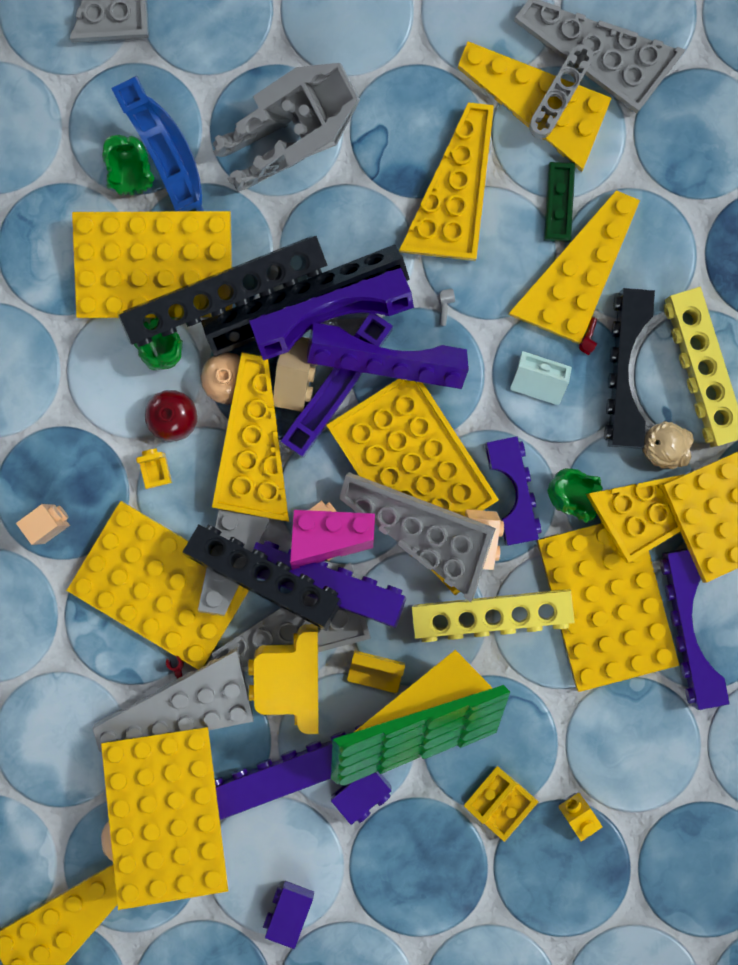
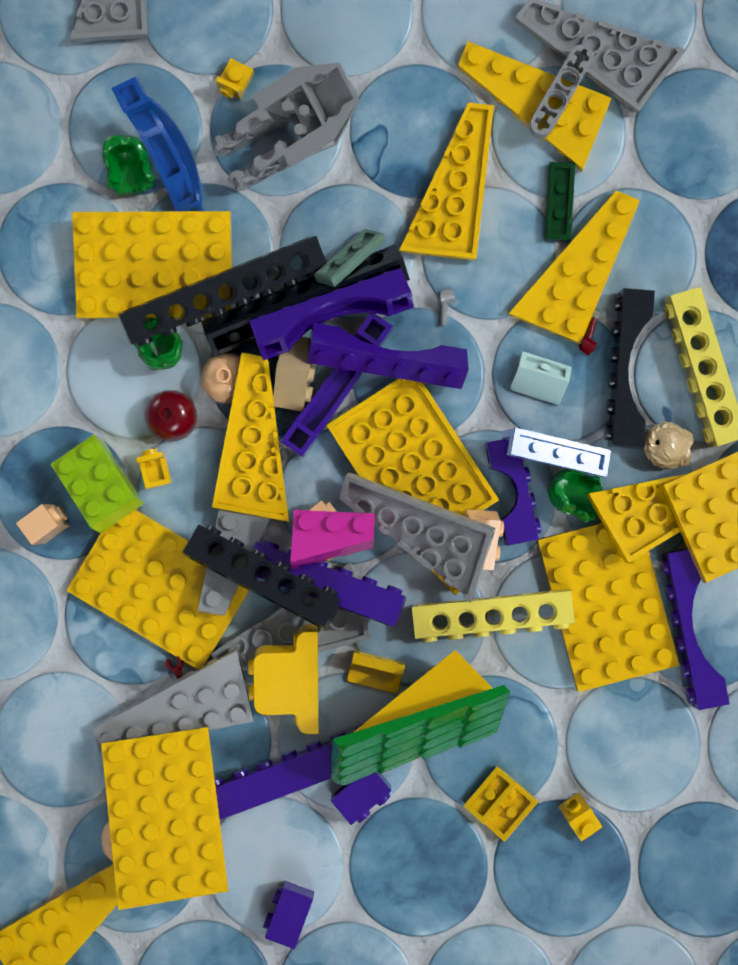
(97, 484): none -> lime brick
(234, 79): none -> yellow bracket
(349, 257): none -> sand green tile
(557, 452): none -> fence

